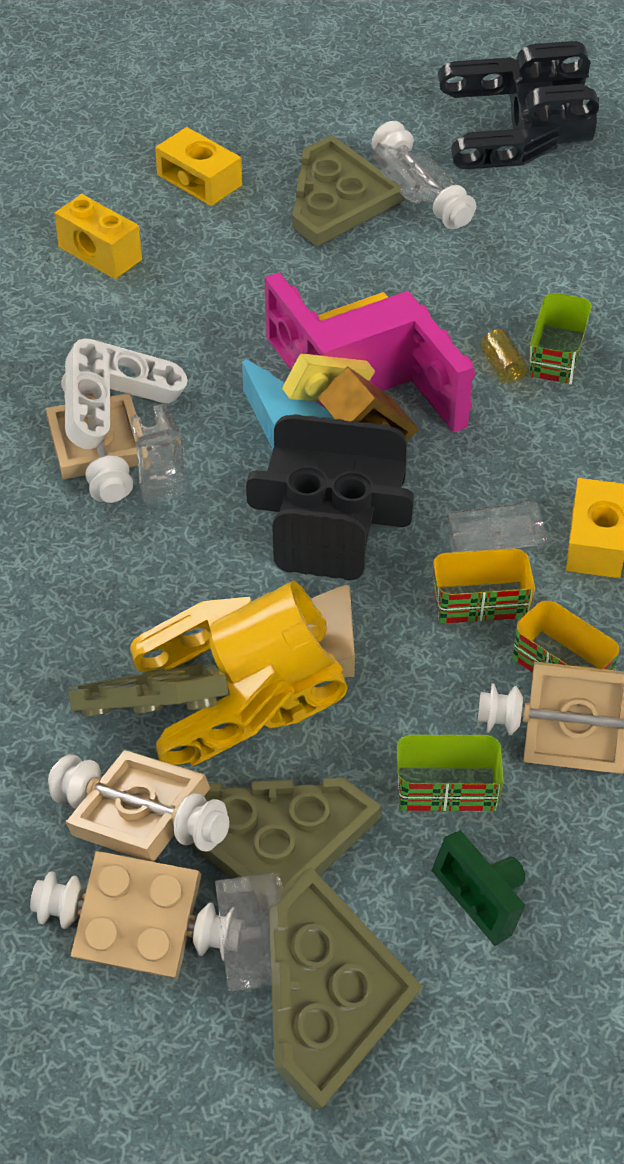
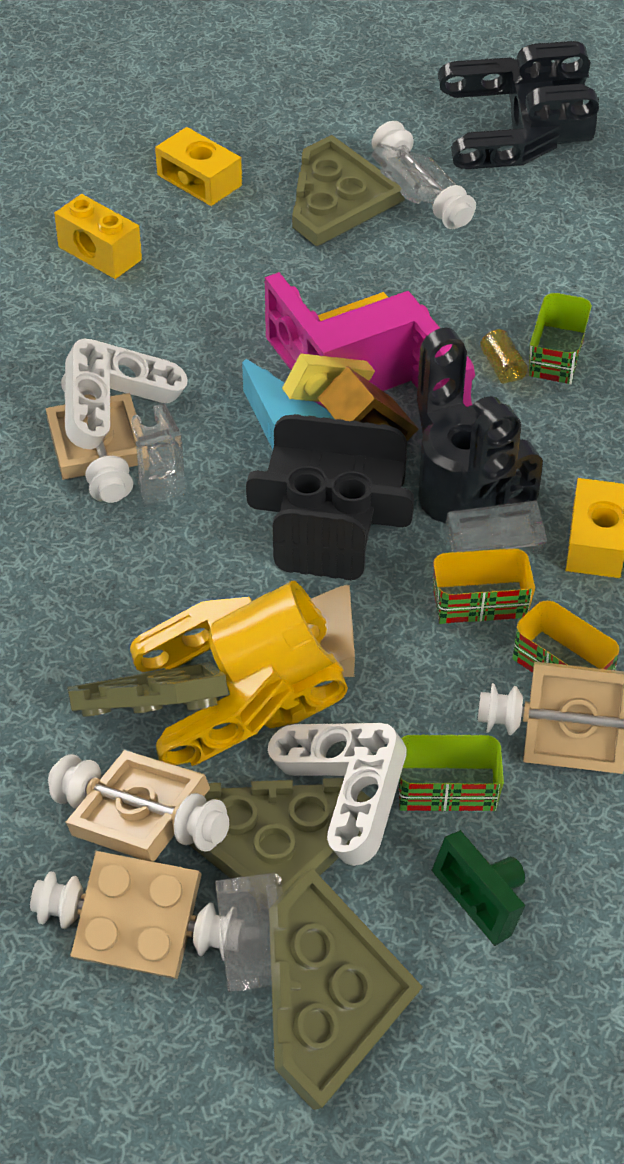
(360, 770): none -> white beam
(468, 450): none -> black piece

